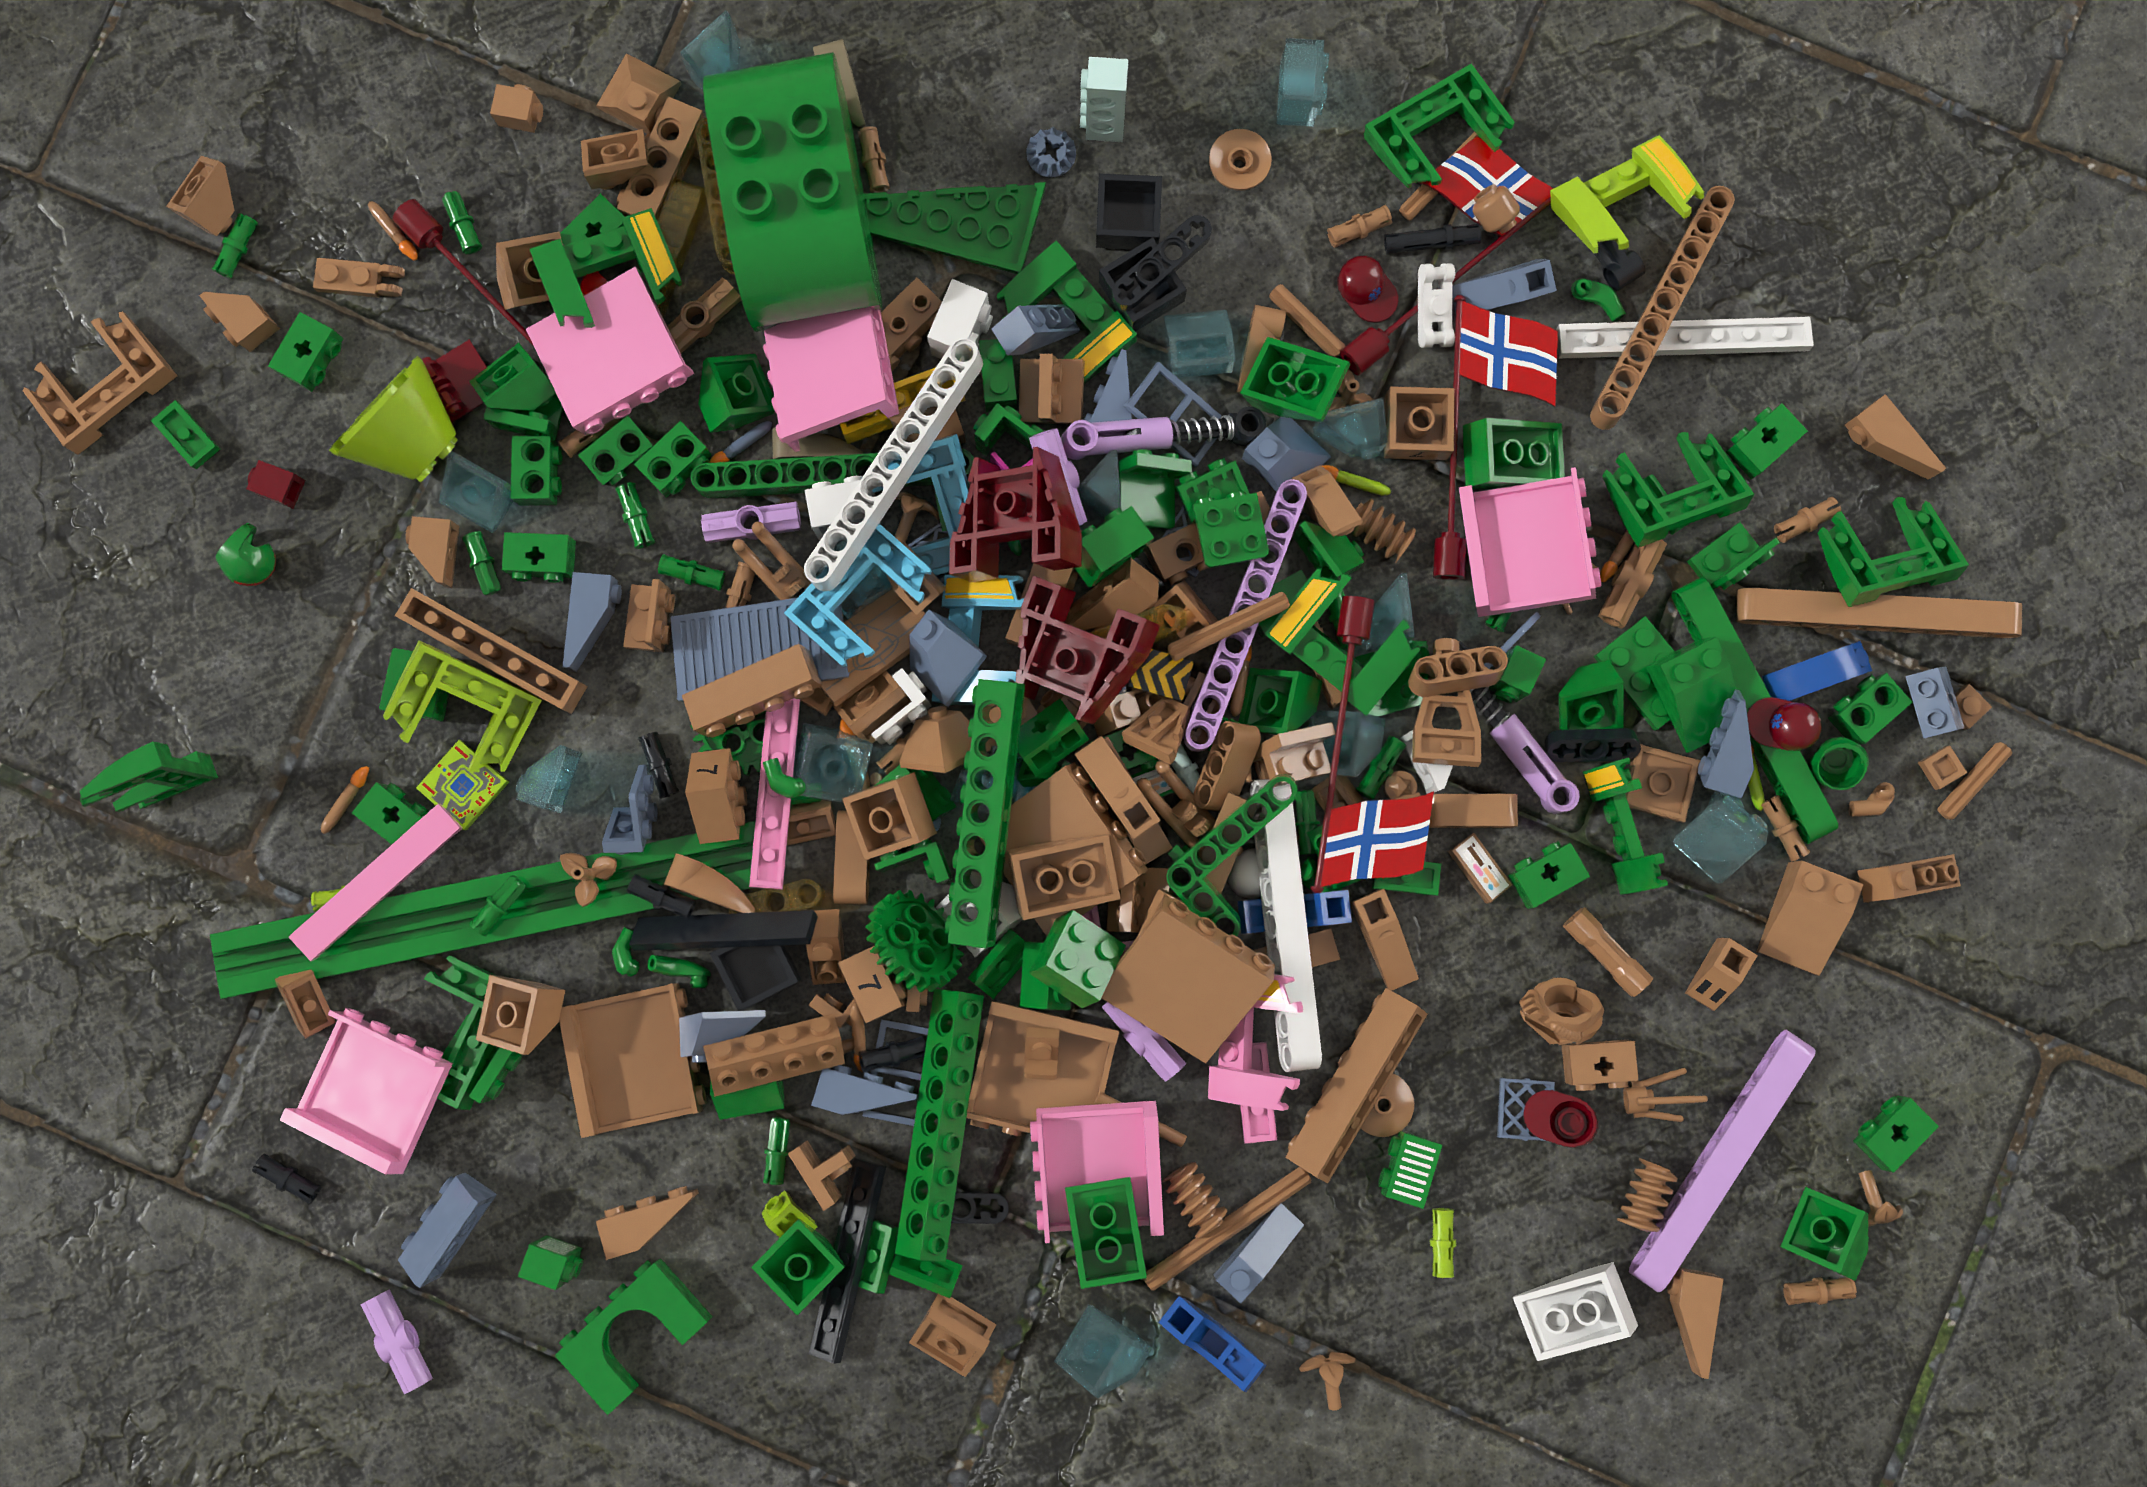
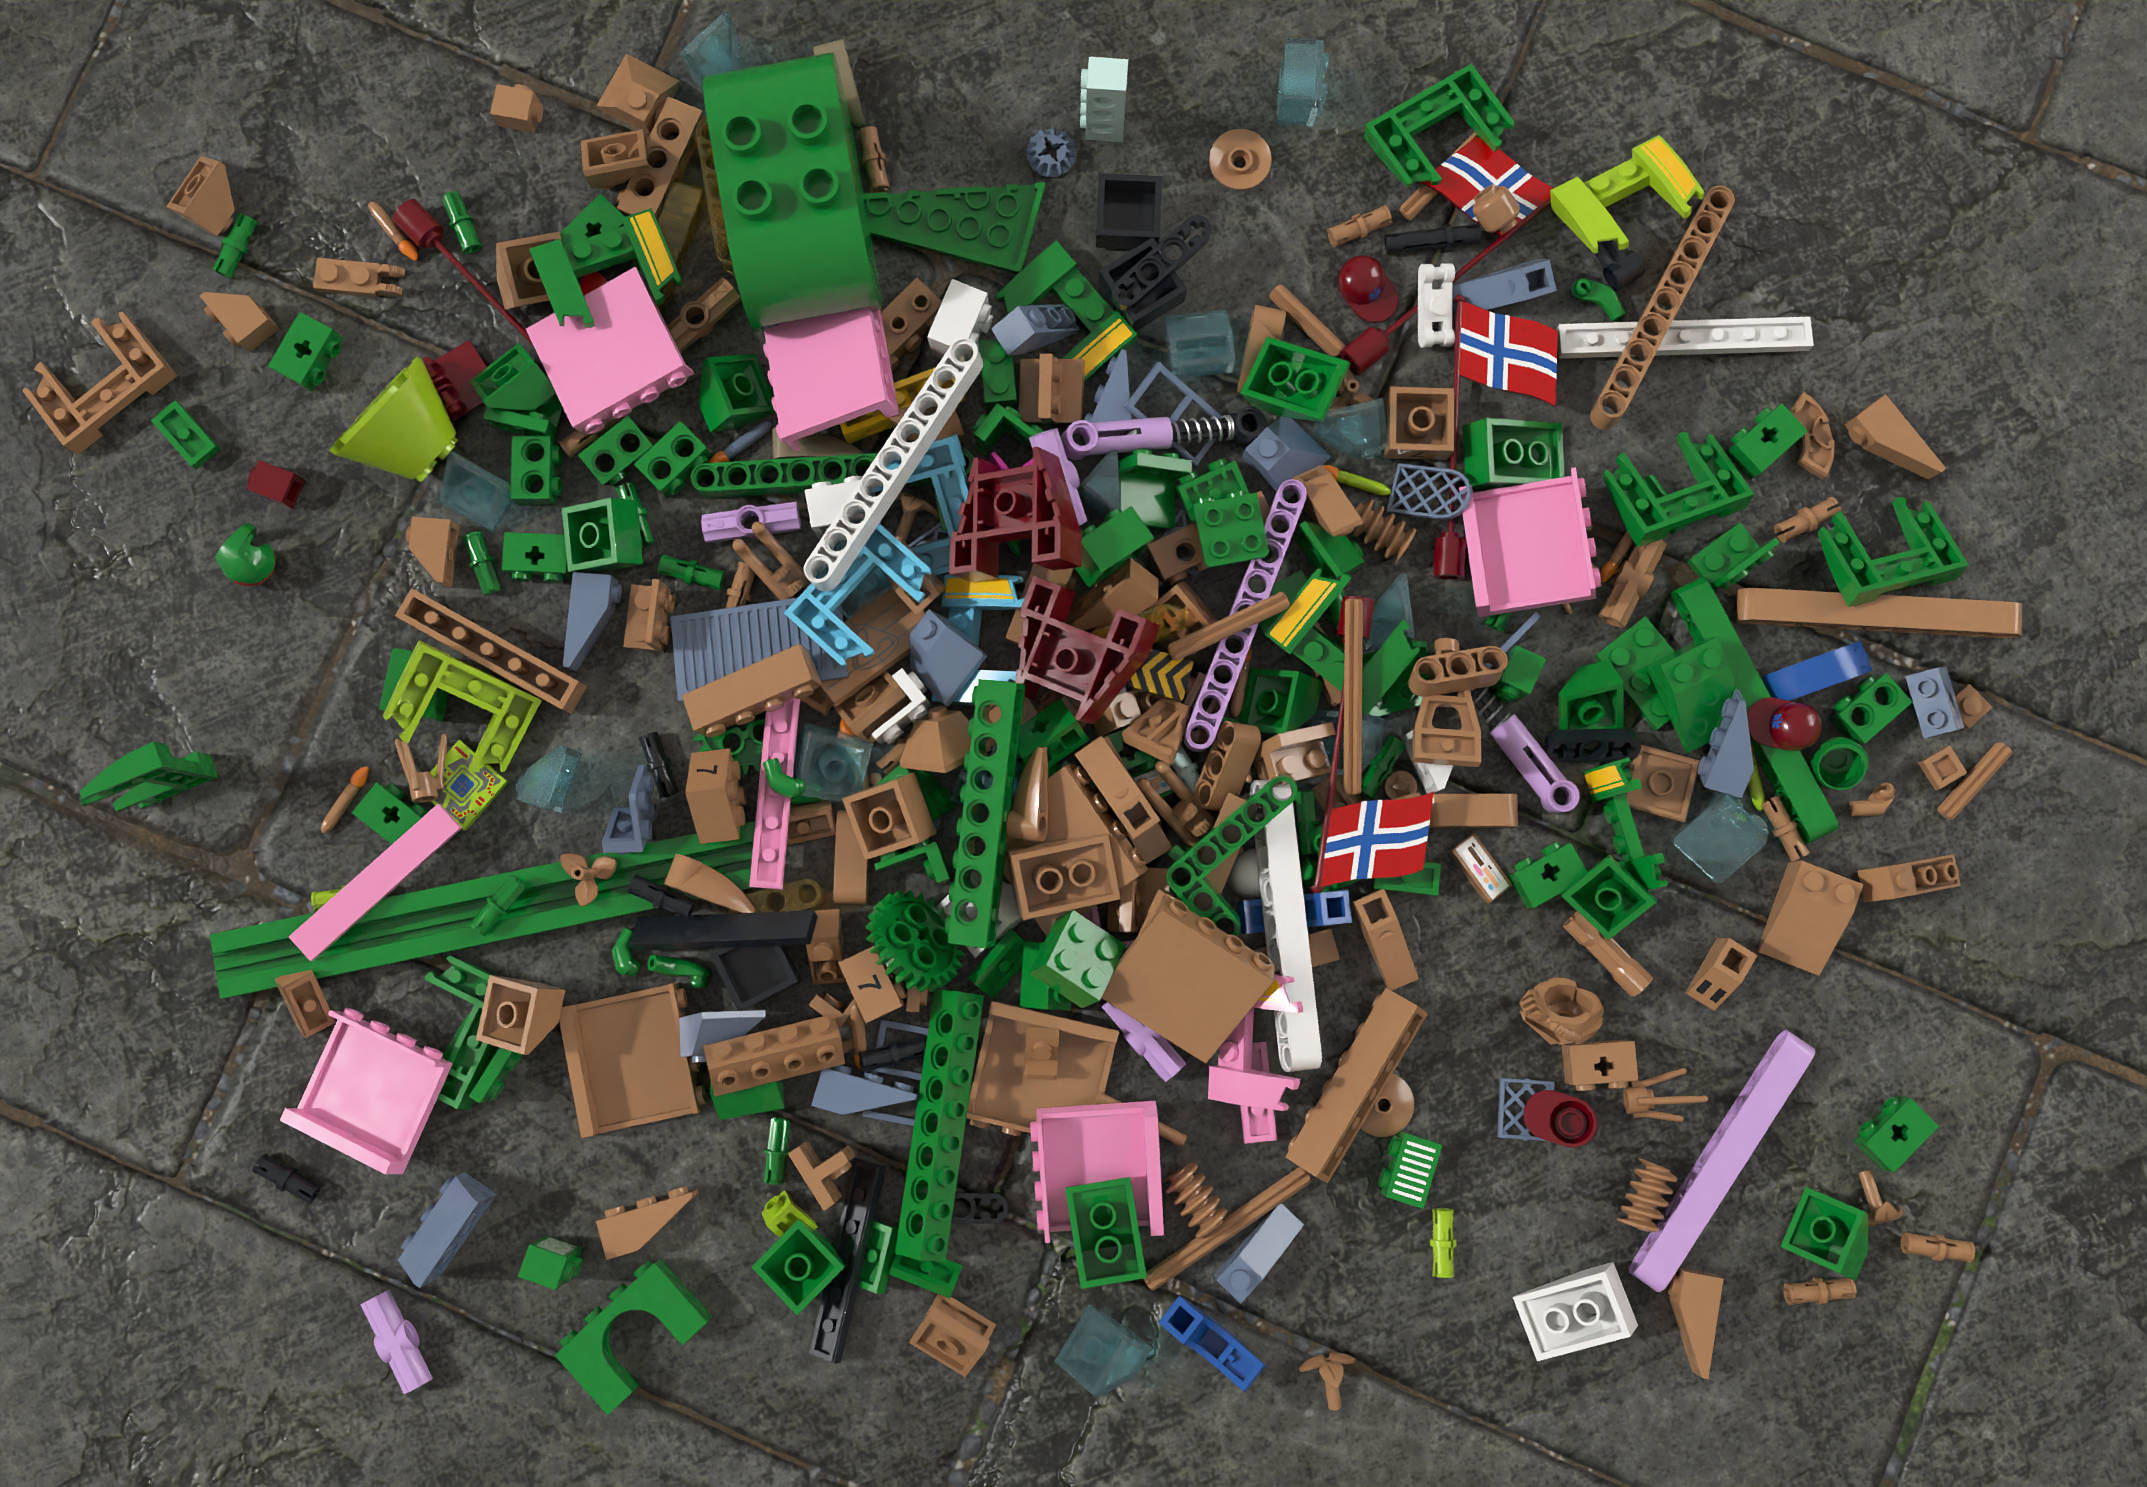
(422, 784): none -> medium nougat plant
(602, 535): none -> green brick
(1030, 809): none -> medium nougat piece
(1353, 695): none -> medium nougat axle
(1437, 493): none -> sand blue window
(1609, 897): none -> green slope
(1816, 445): none -> medium nougat tile
(1937, 1247): none -> medium nougat pin

